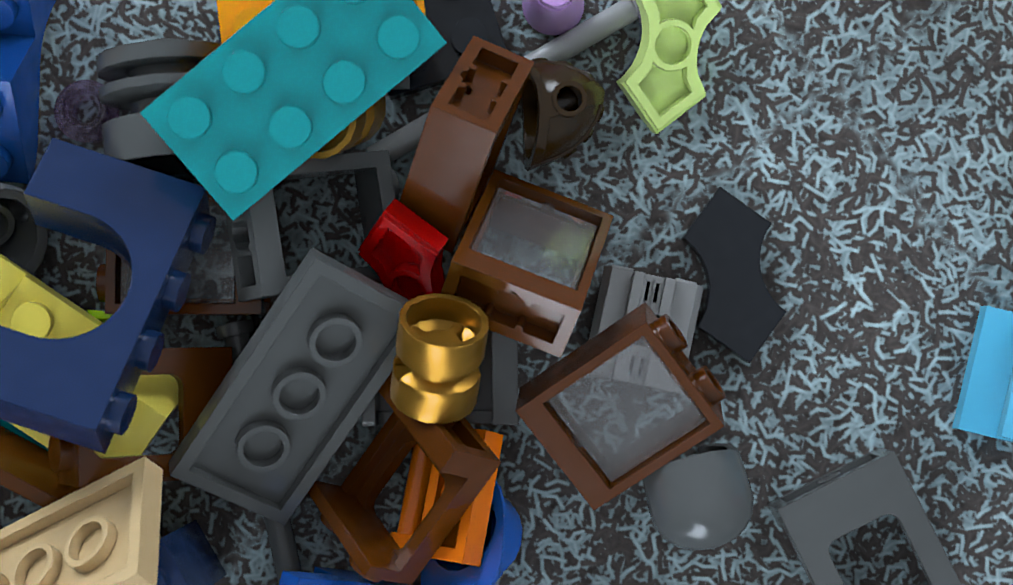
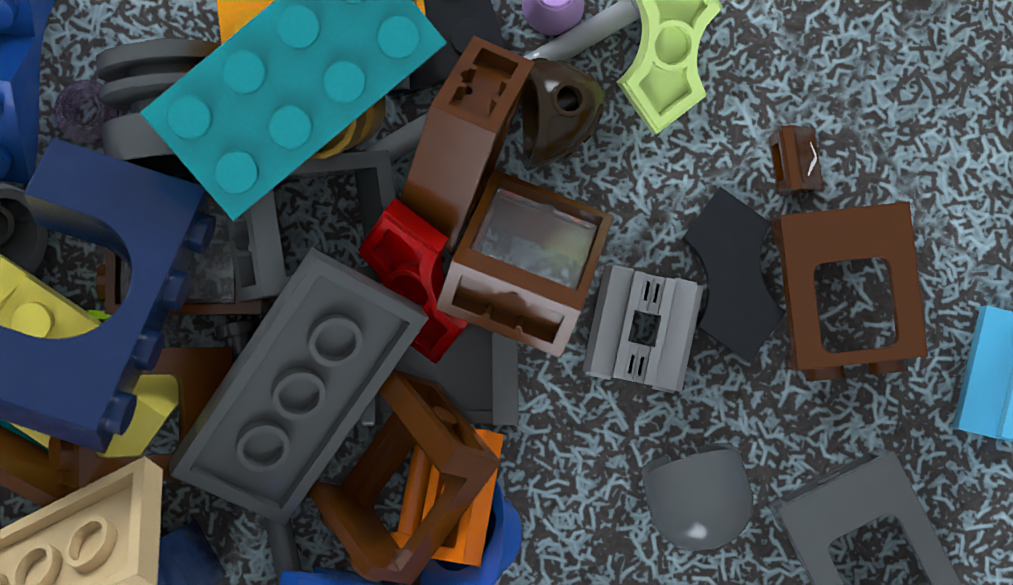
(438, 358): pearl gold wheel -> none
(622, 405): window -> none
(795, 160): none -> reddish brown slope
(840, 236): none -> reddish brown window

